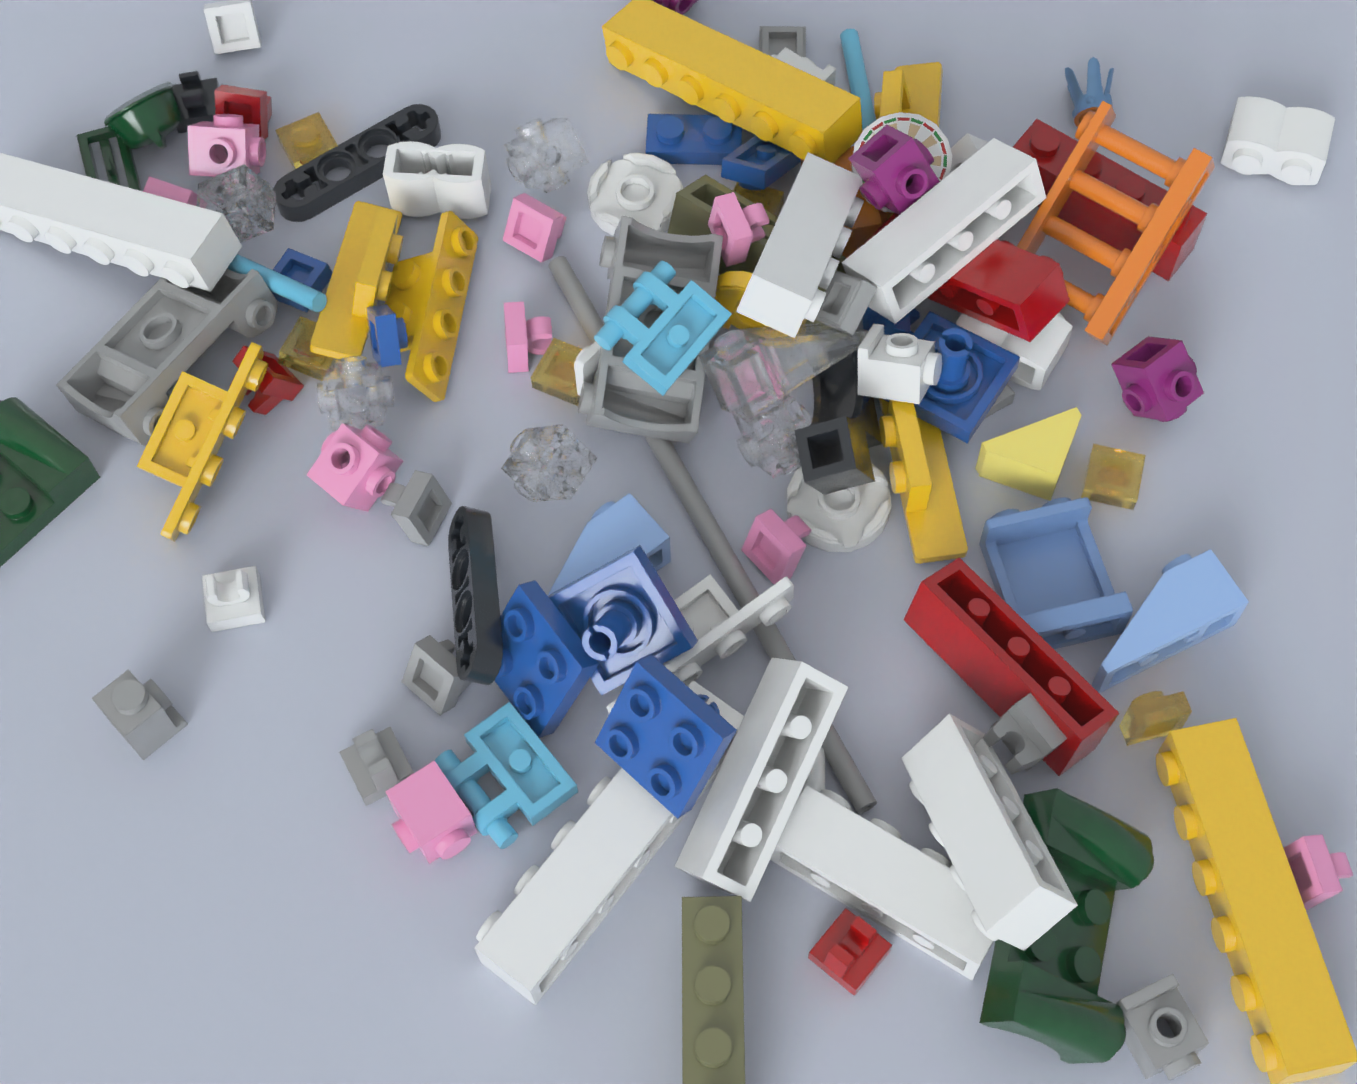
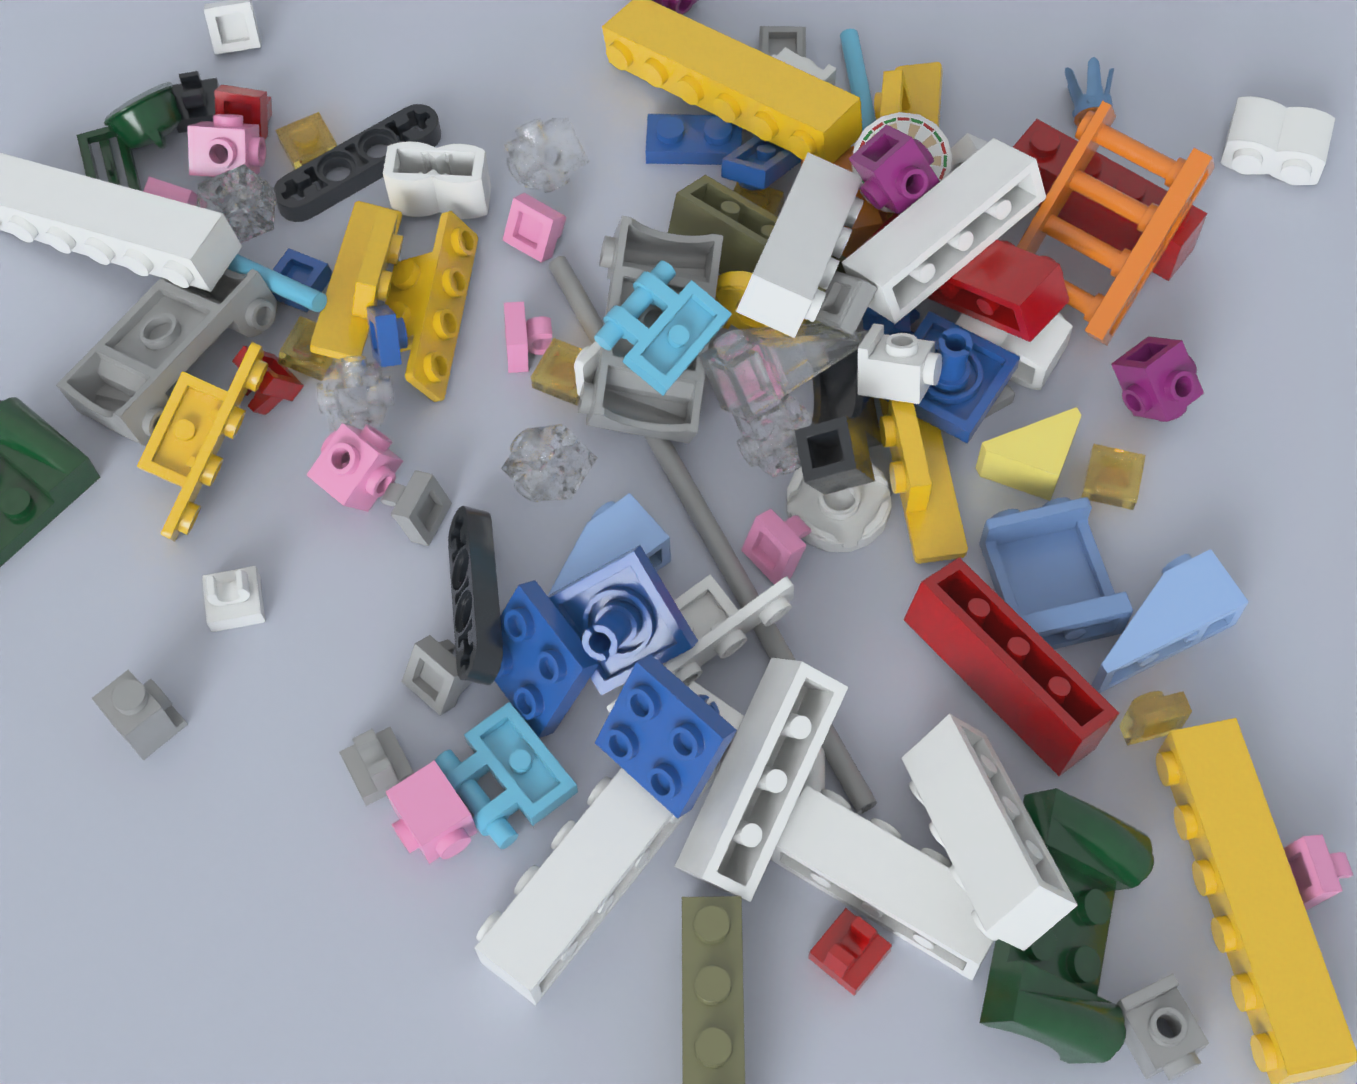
(635, 188): white tile -> none
(737, 226): bright pink tile -> none
(1026, 733): light grey tile -> none

